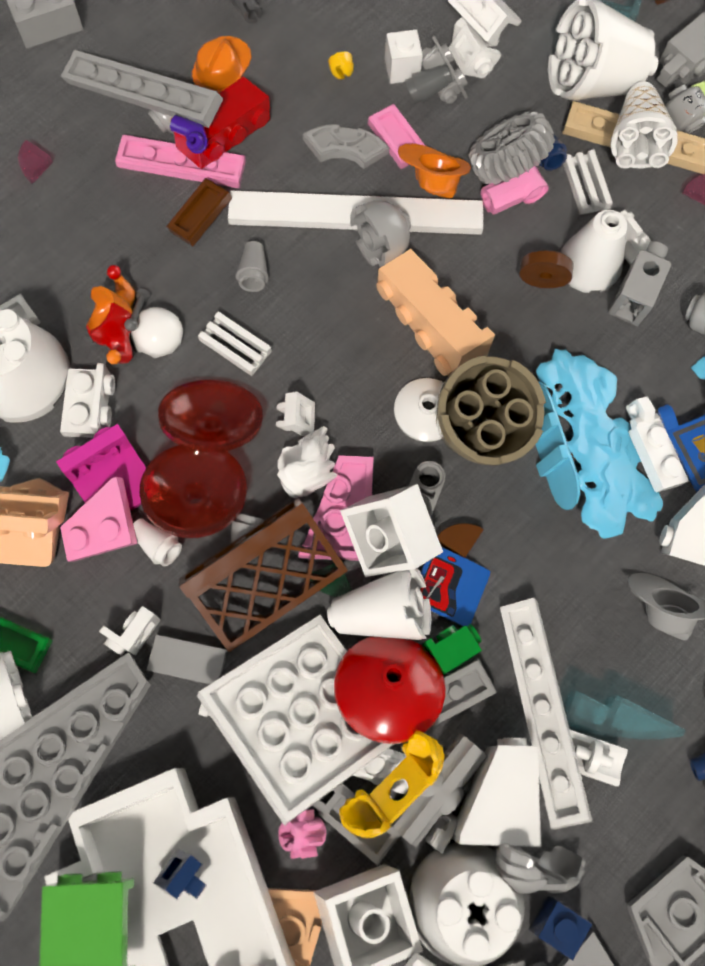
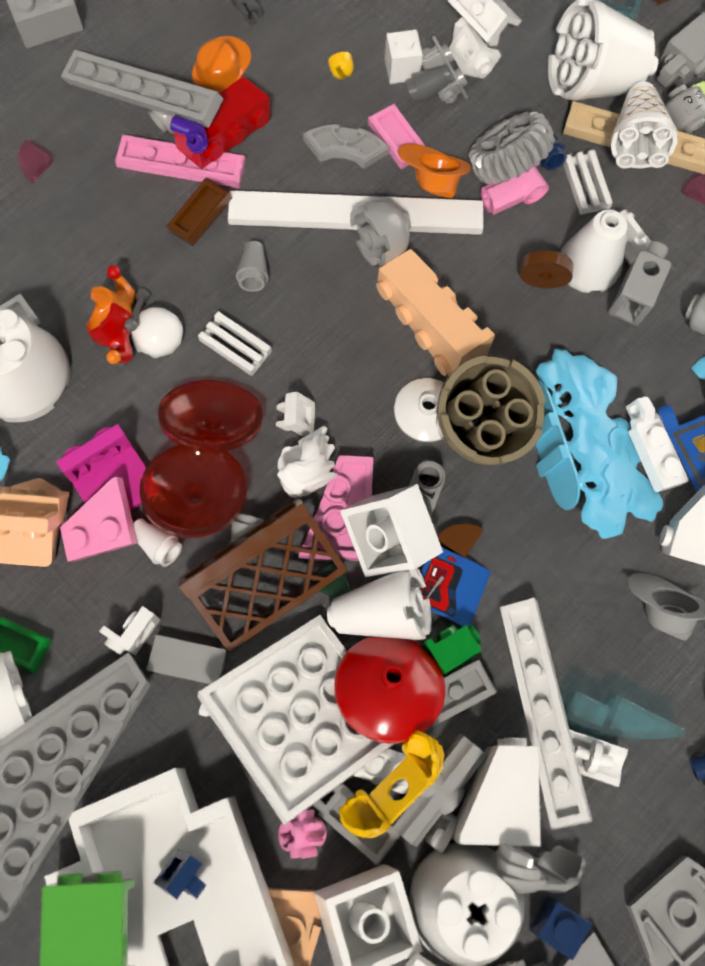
(87, 401): white bracket -> none

